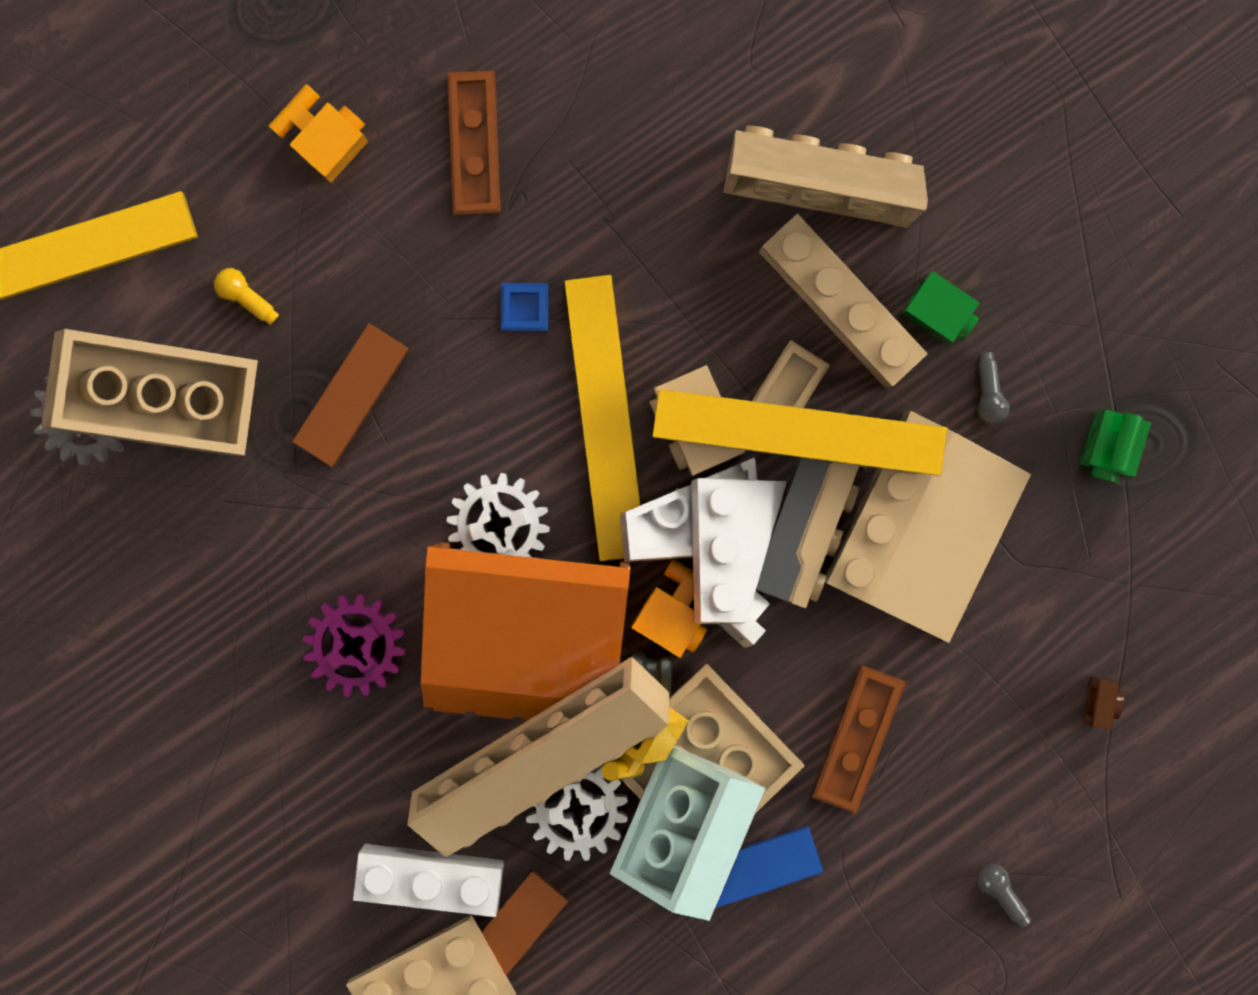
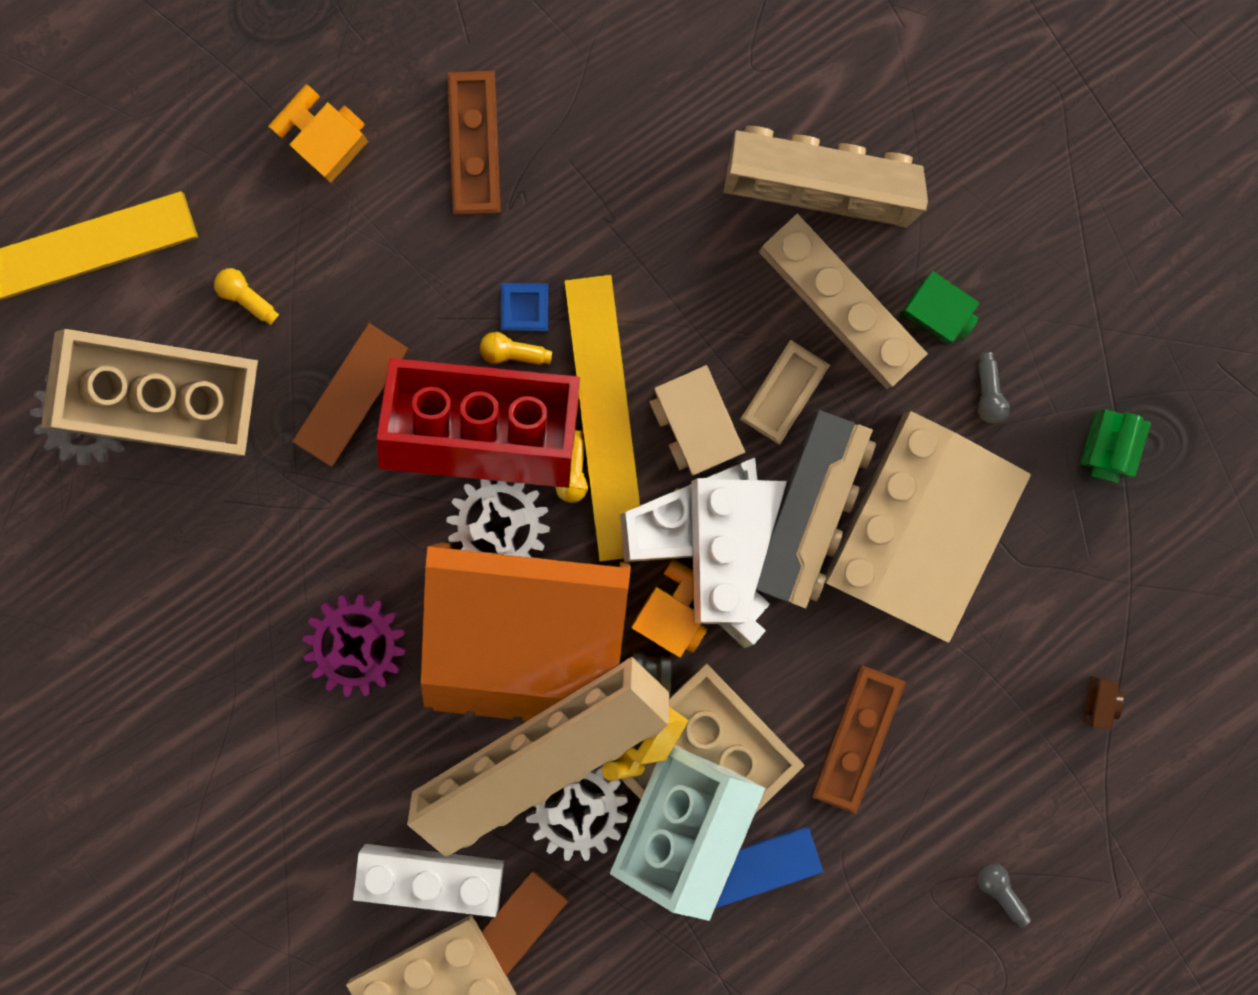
(478, 422): none -> red brick
(499, 348): none -> yellow piece
(578, 483): none -> yellow piece
(800, 432): yellow tile -> none

